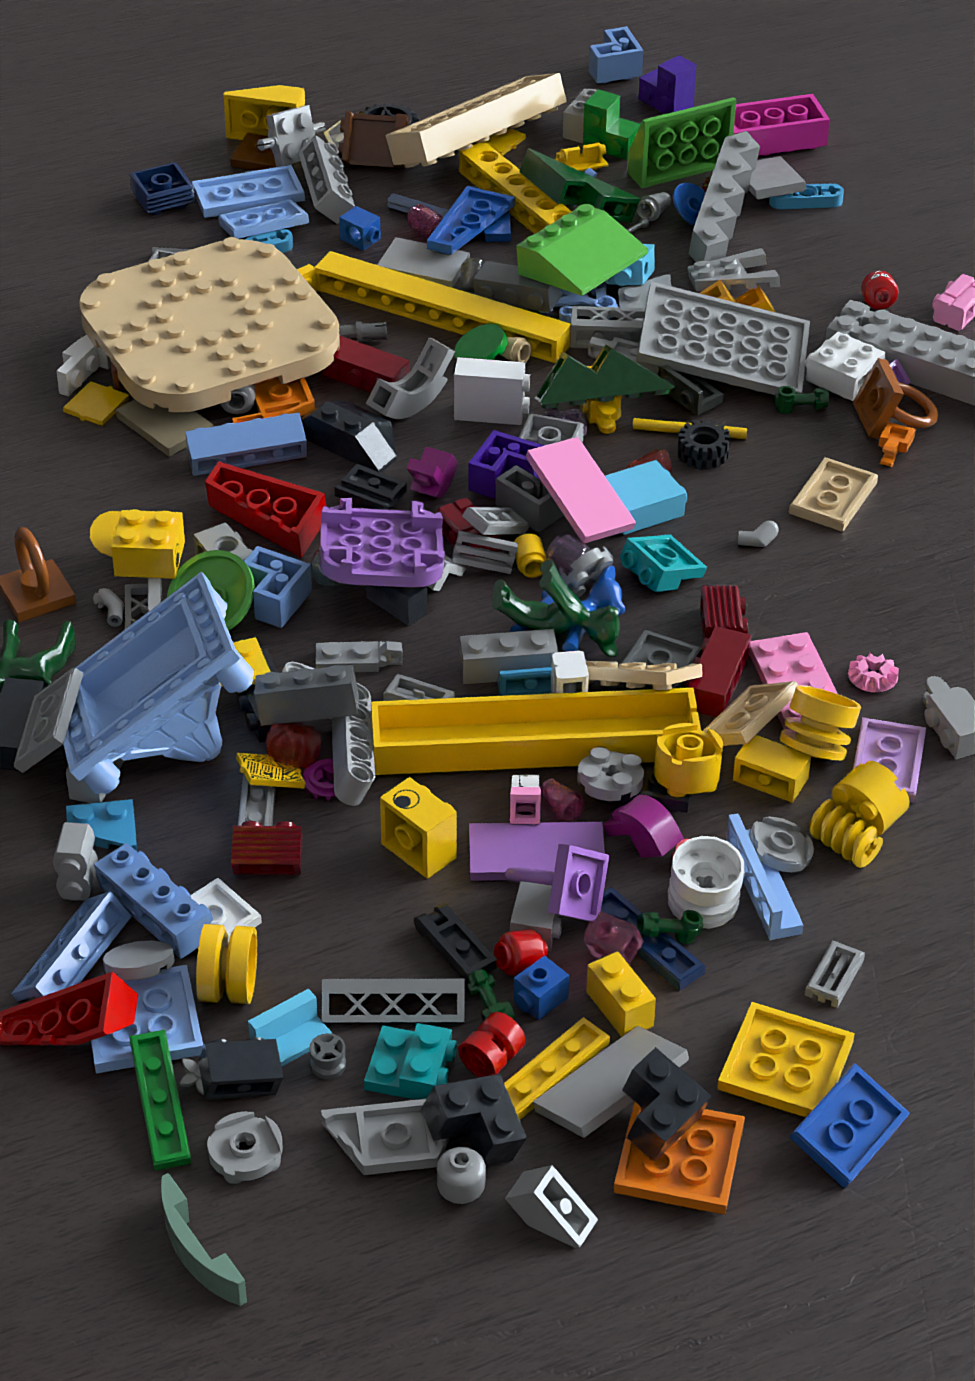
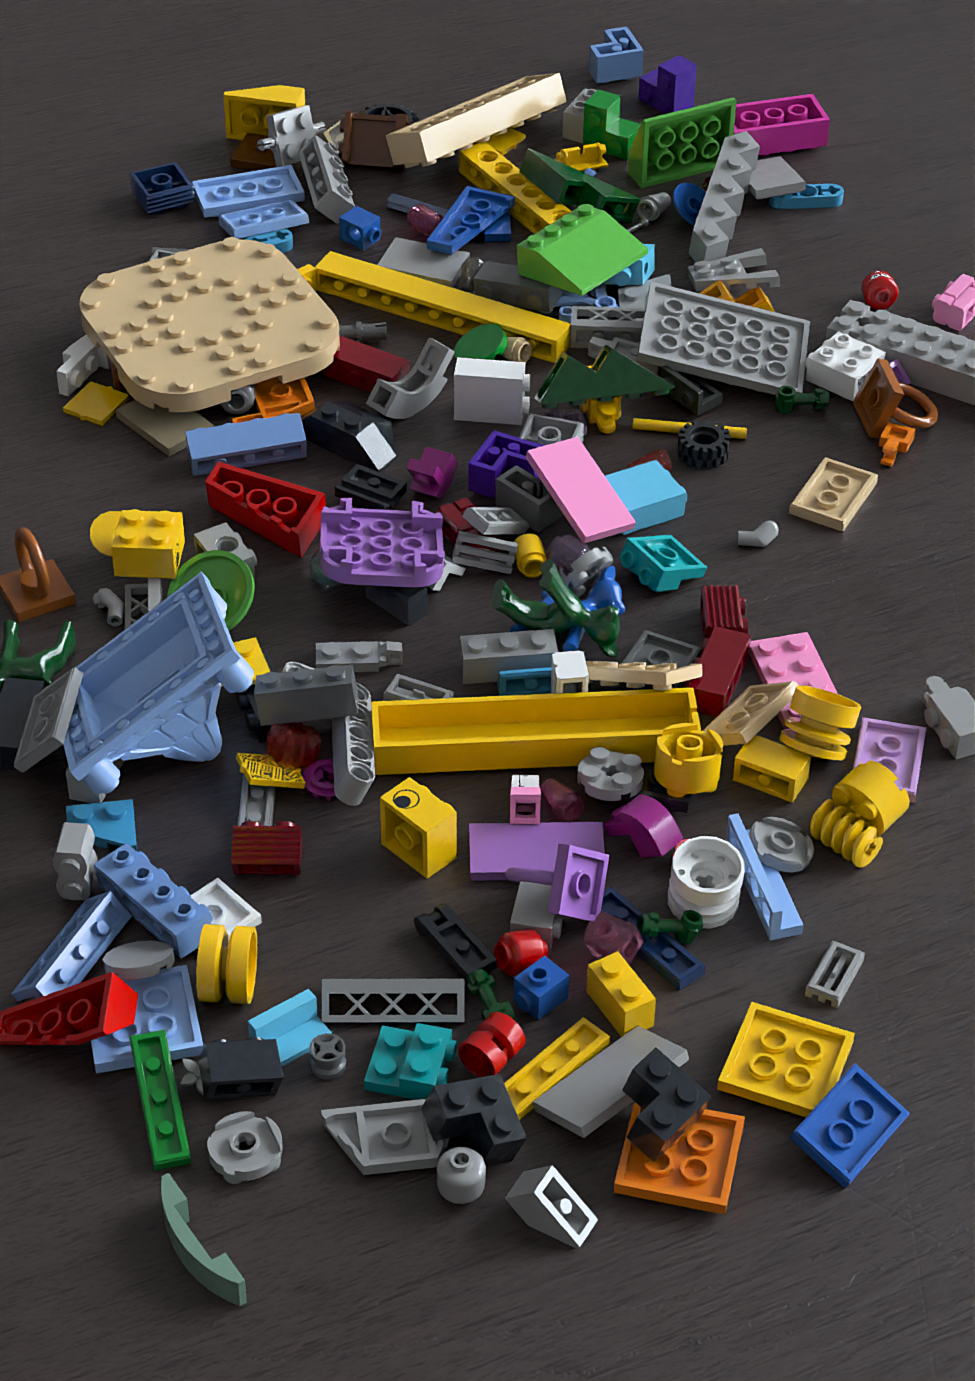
(279, 585): medium blue brick -> none
(872, 680): bright pink gear -> none

